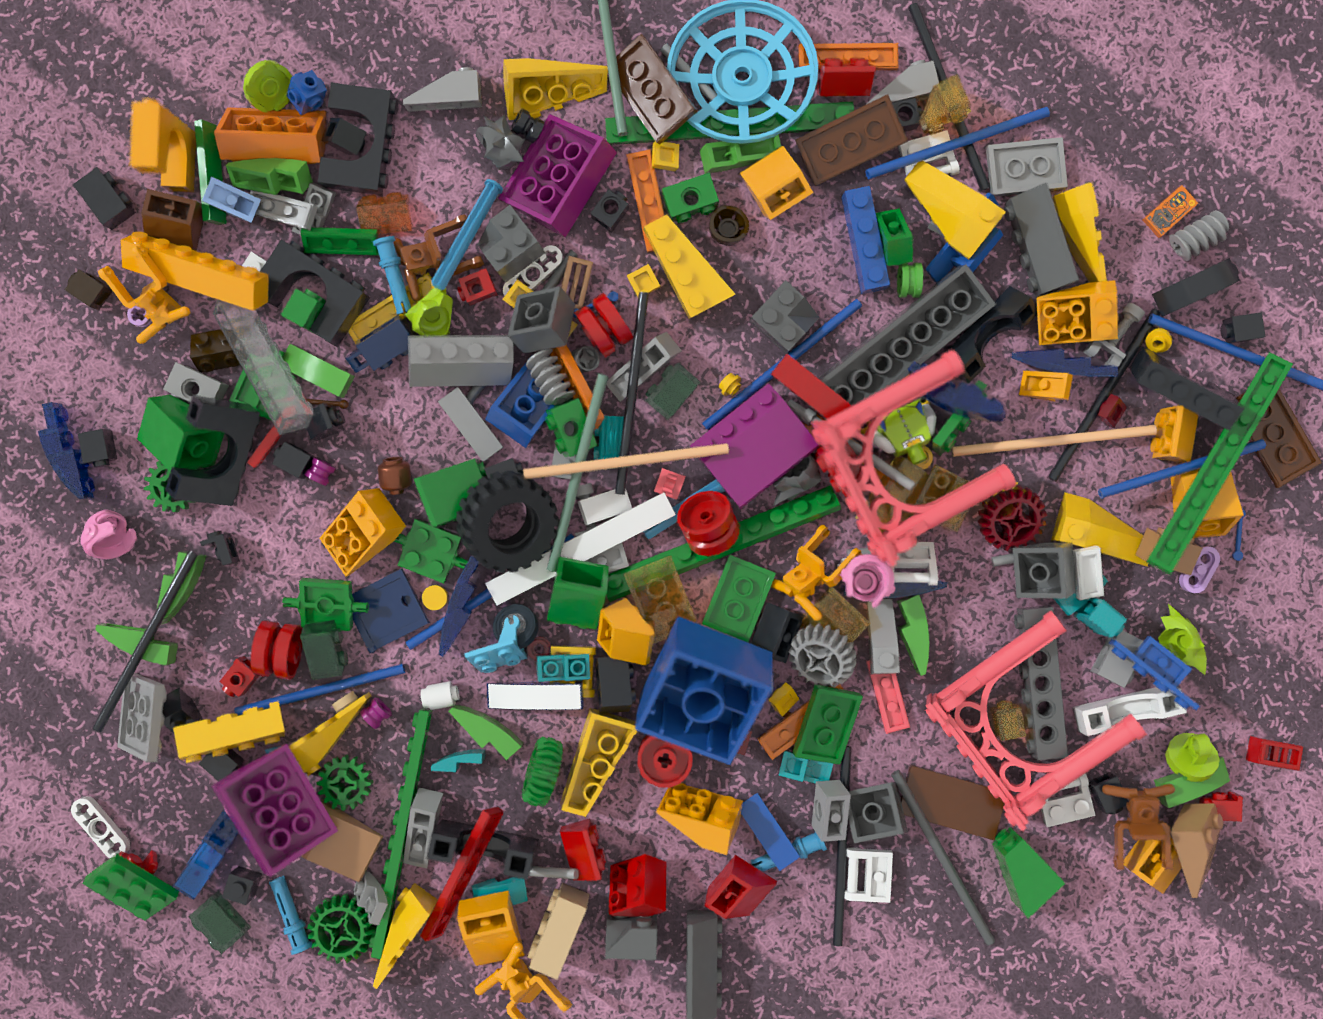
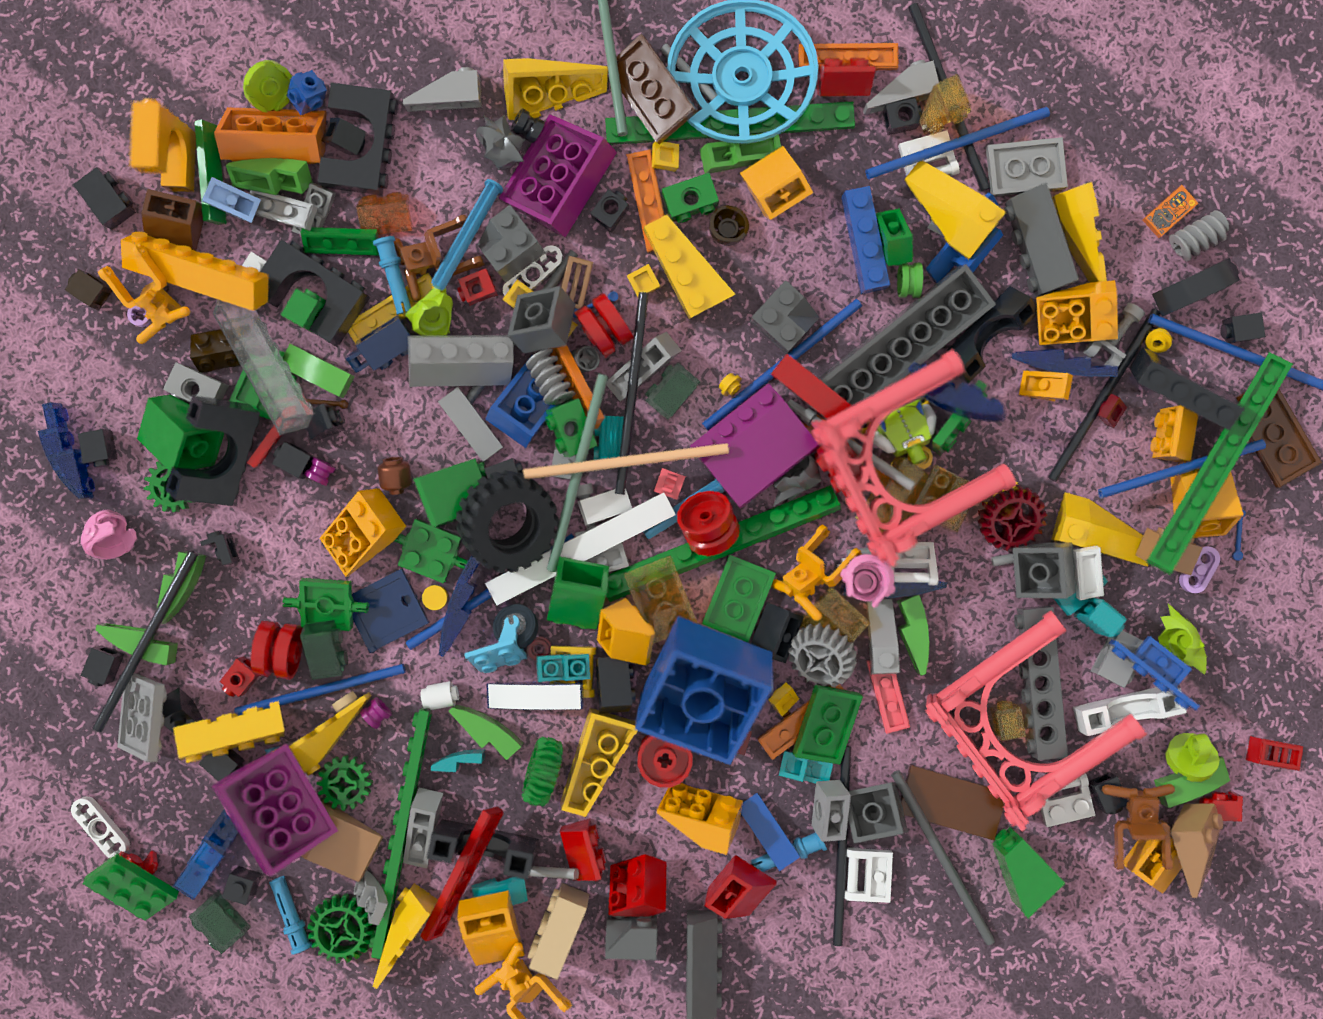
(102, 665): none -> black brick
(851, 140): reddish brown tile -> none
(1054, 440): light nougat piece -> none

